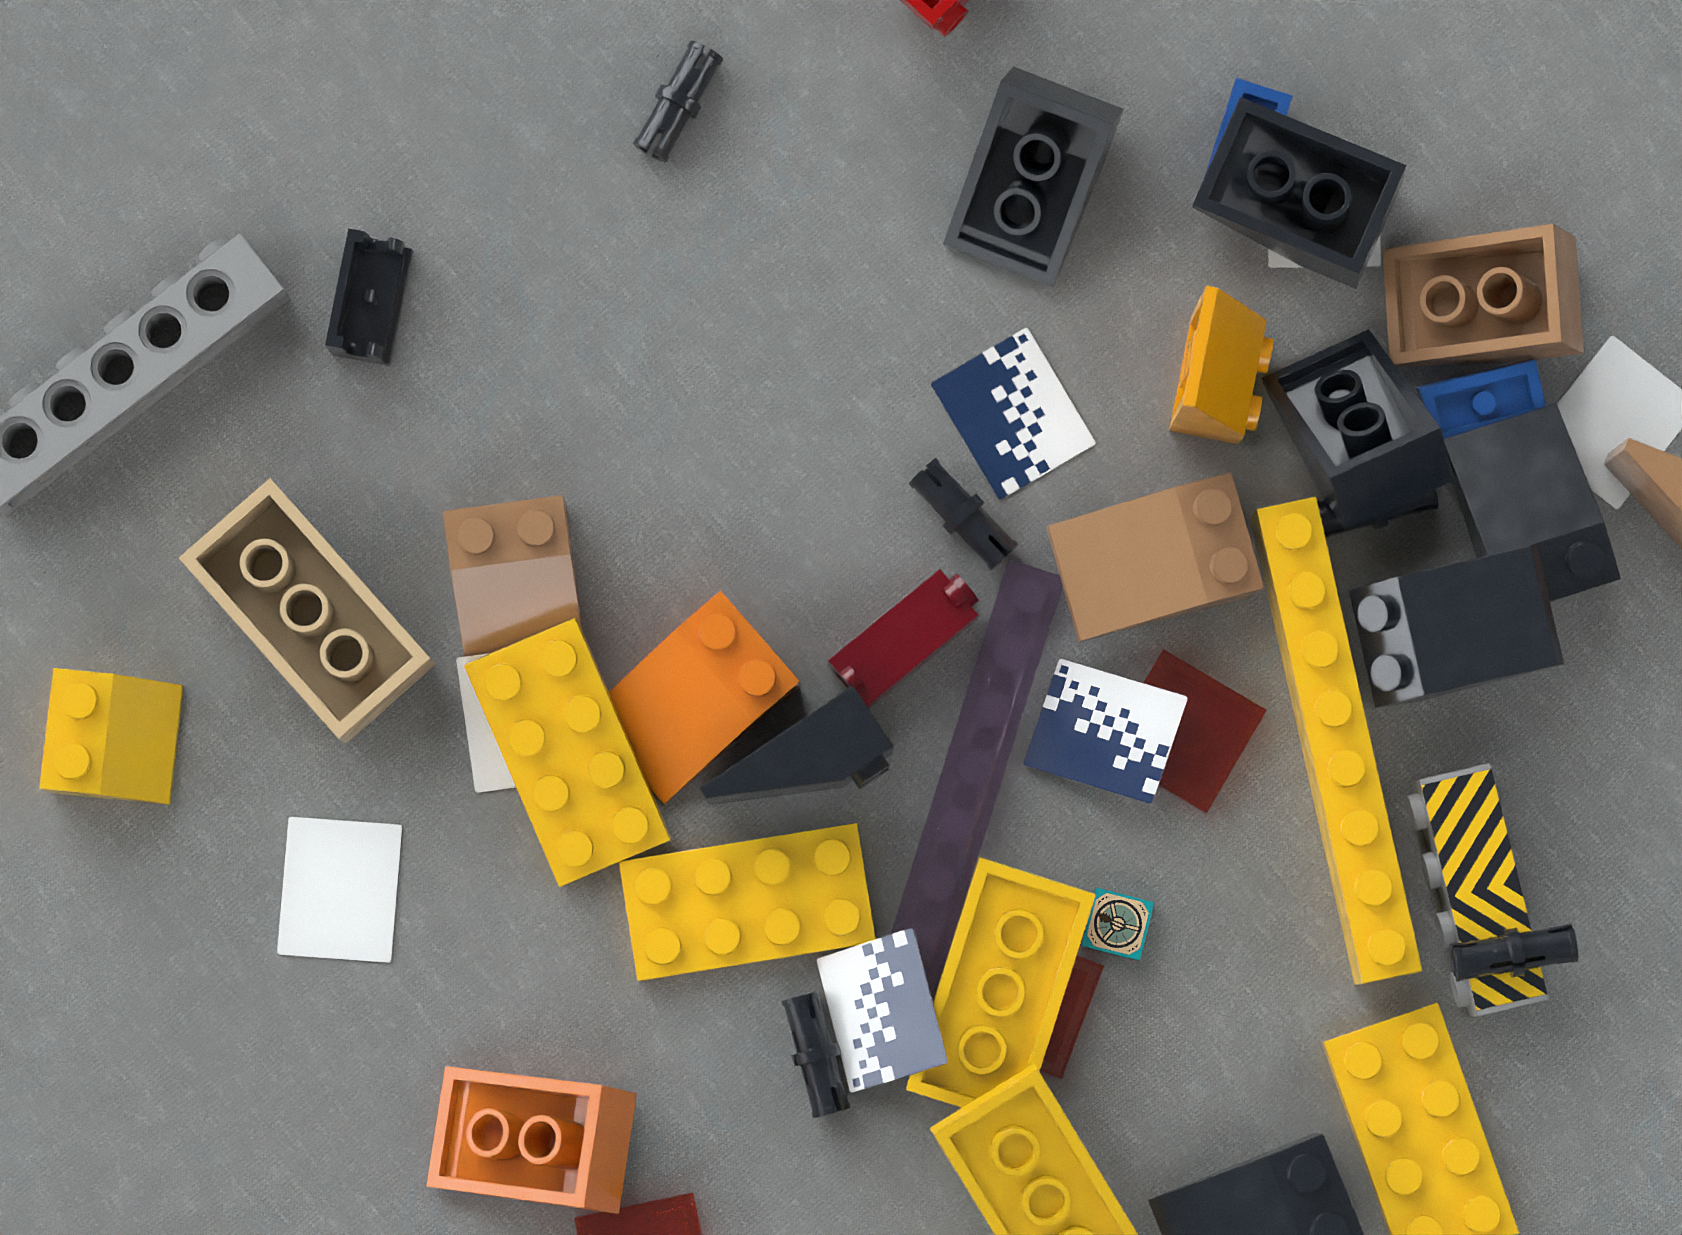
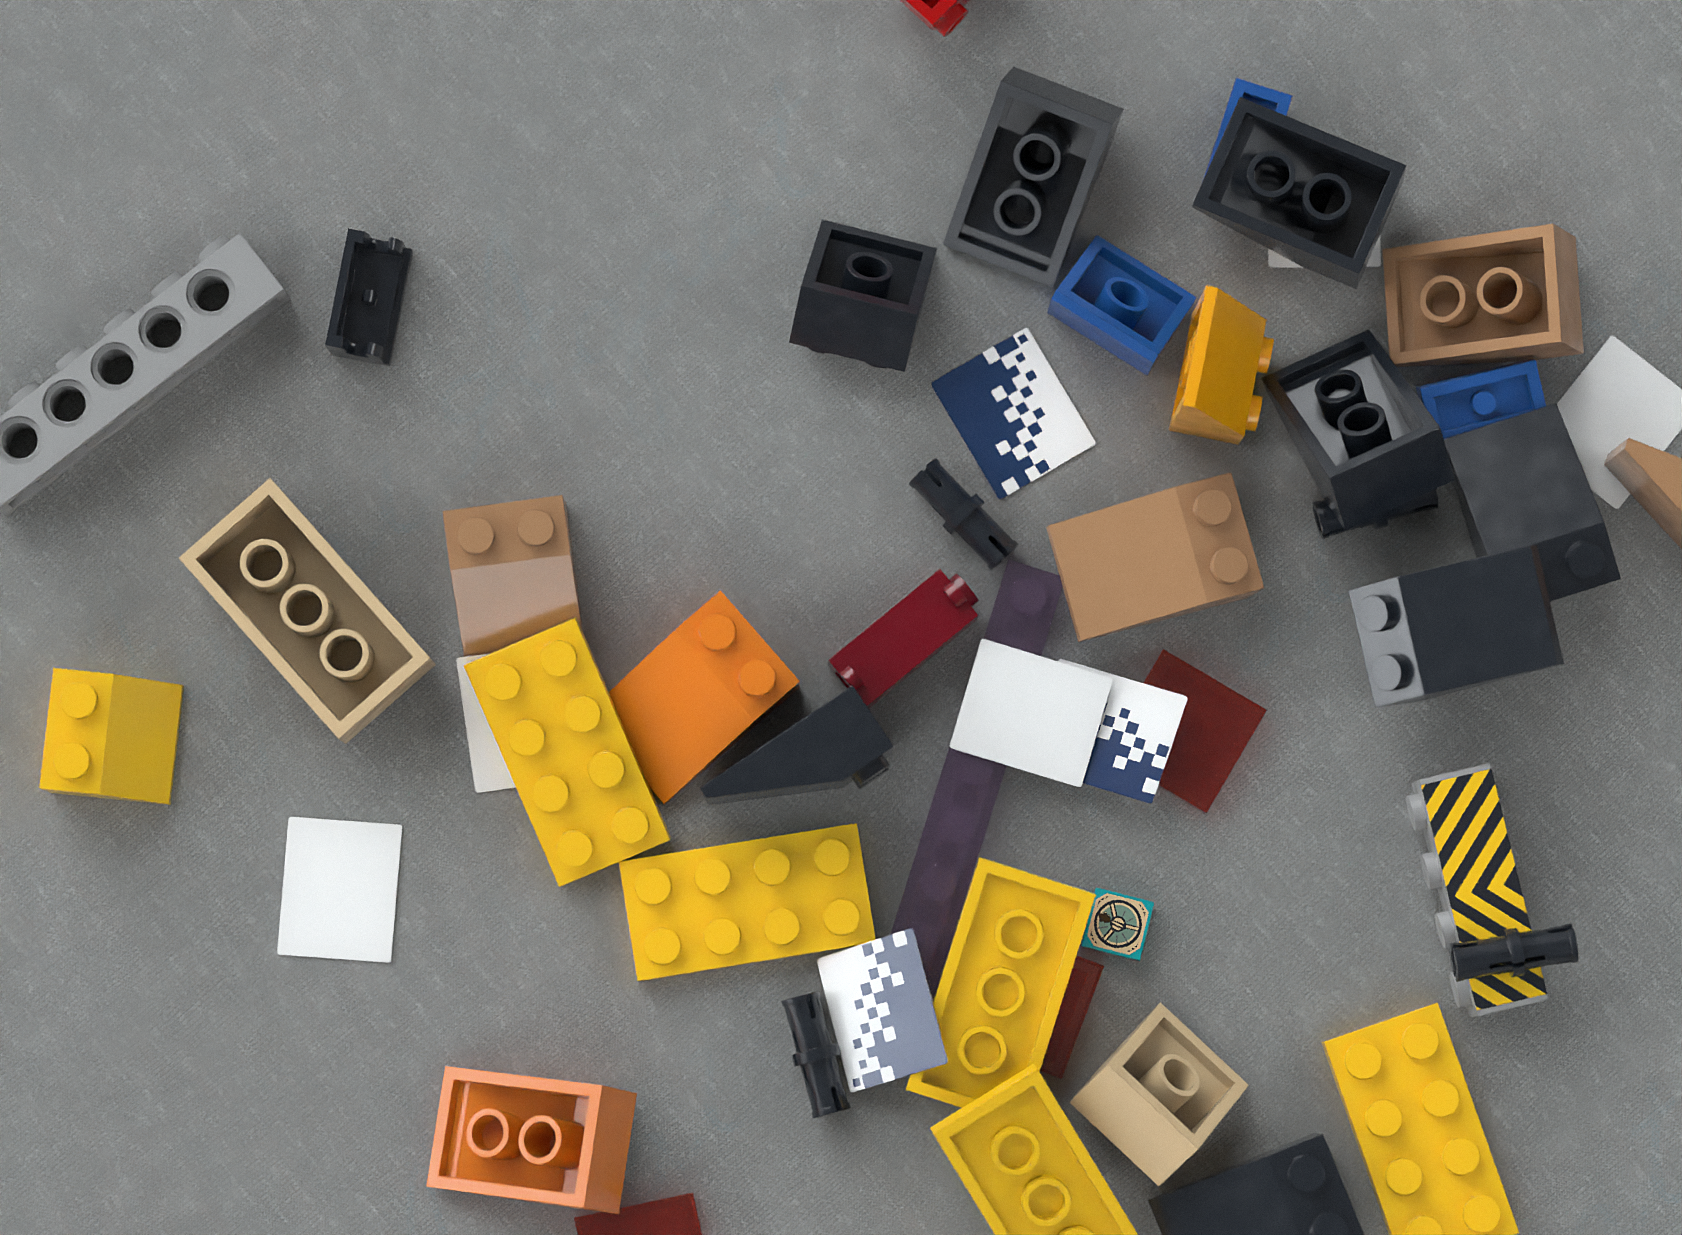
(678, 101): black pin -> none
(862, 295): none -> black slope
(1031, 713): none -> white sticker
(1120, 304): none -> blue slope
(1159, 1094): none -> tan slope
(1335, 741): yellow brick -> none

